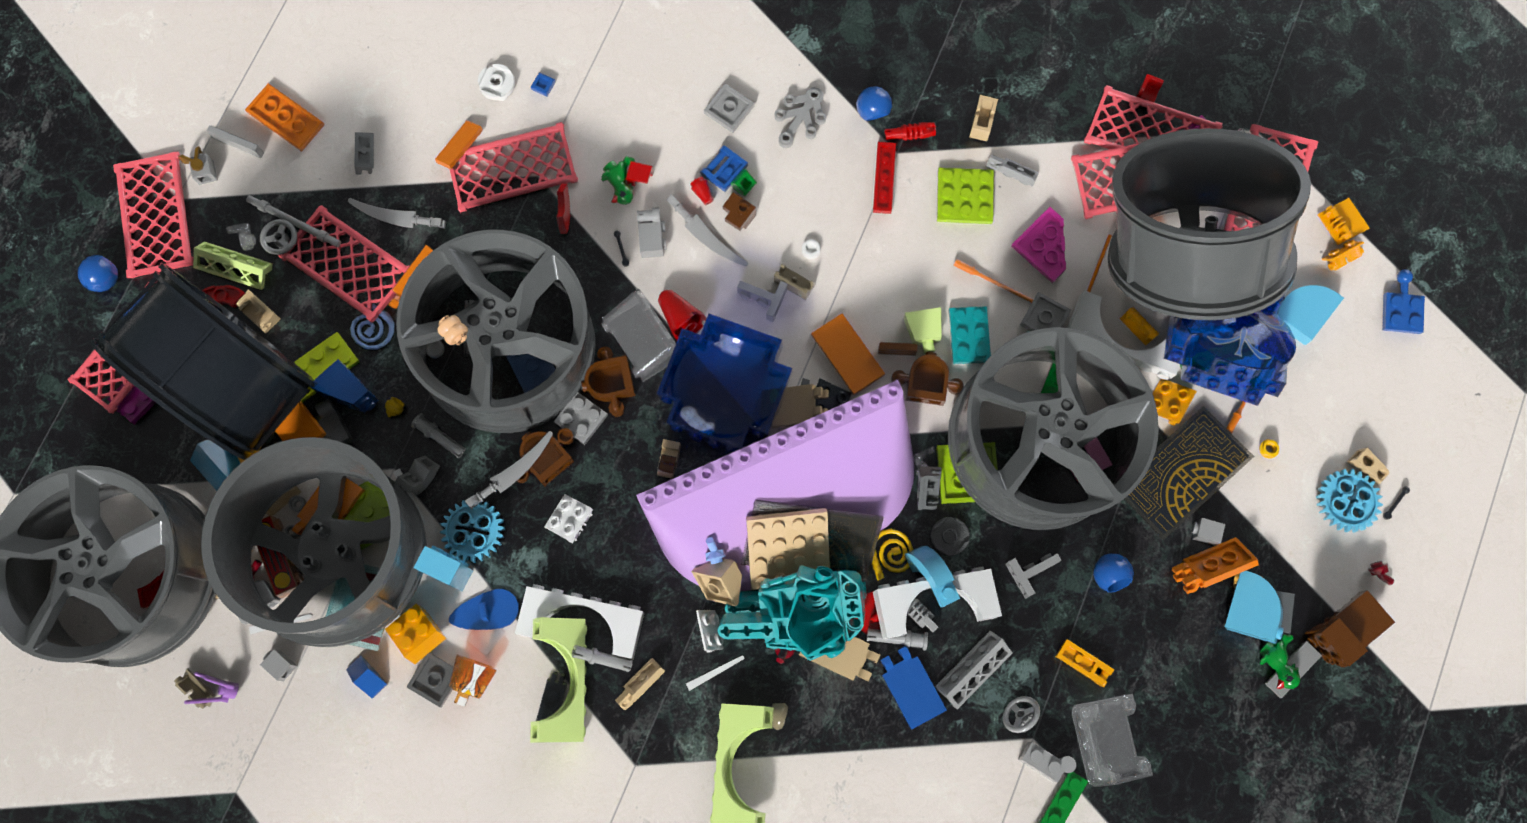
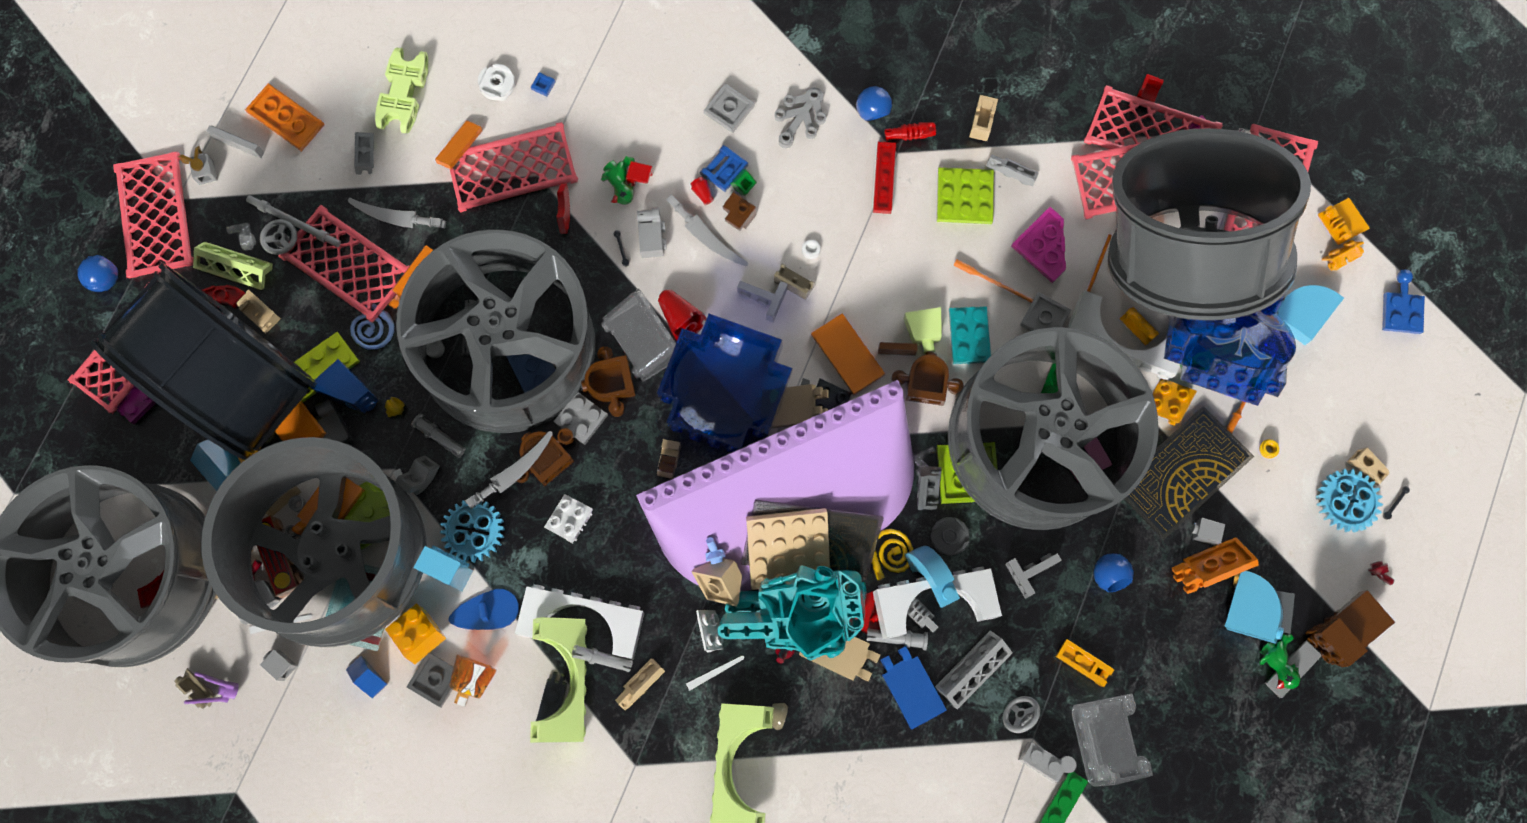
(399, 102): none -> yellowish green piece
(452, 330): light nougat piece -> none

